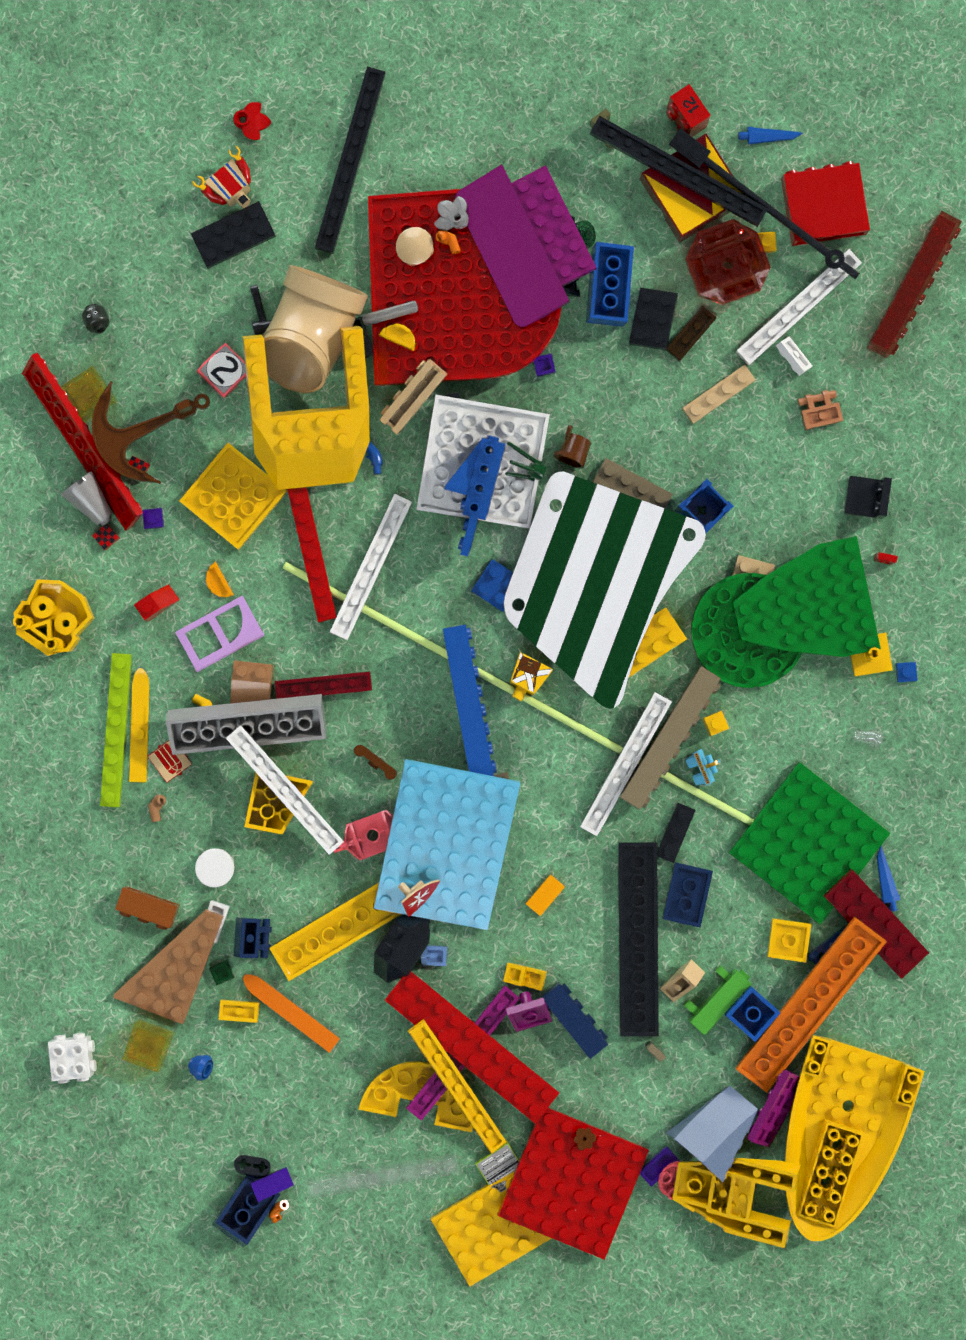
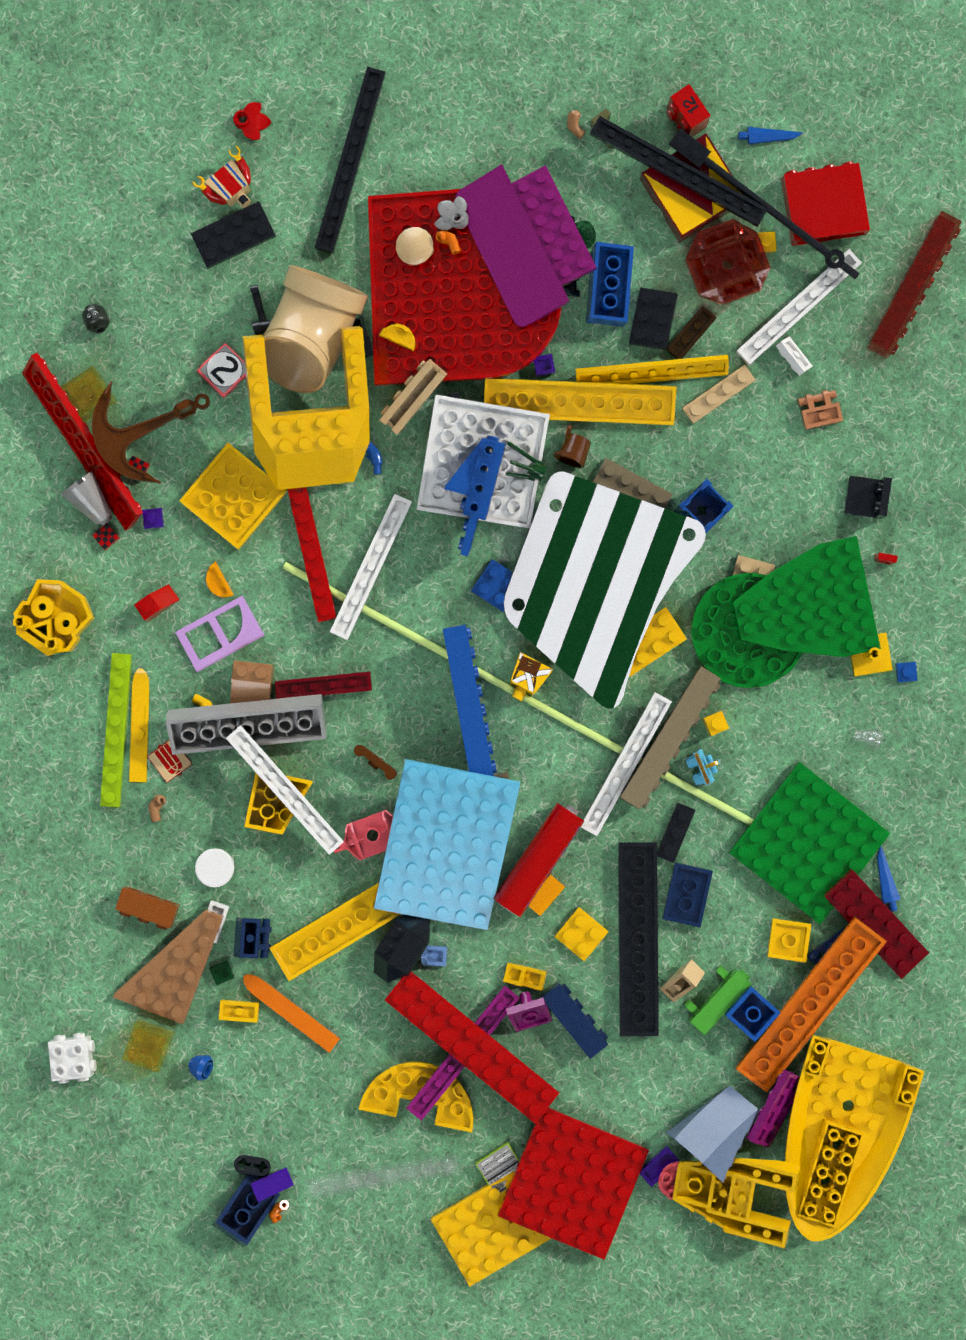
(390, 313): light grey axle -> none
(416, 895): shield -> none
(457, 1086): yellow tile -> none
(539, 859): none -> red piece
(572, 124): none -> medium nougat arm
(581, 933): none -> yellow plate
(586, 400): none -> yellow plate
(590, 1138): reddish brown plant -> none
(655, 1051): dark tan tile -> none
(656, 370): none -> yellow plate

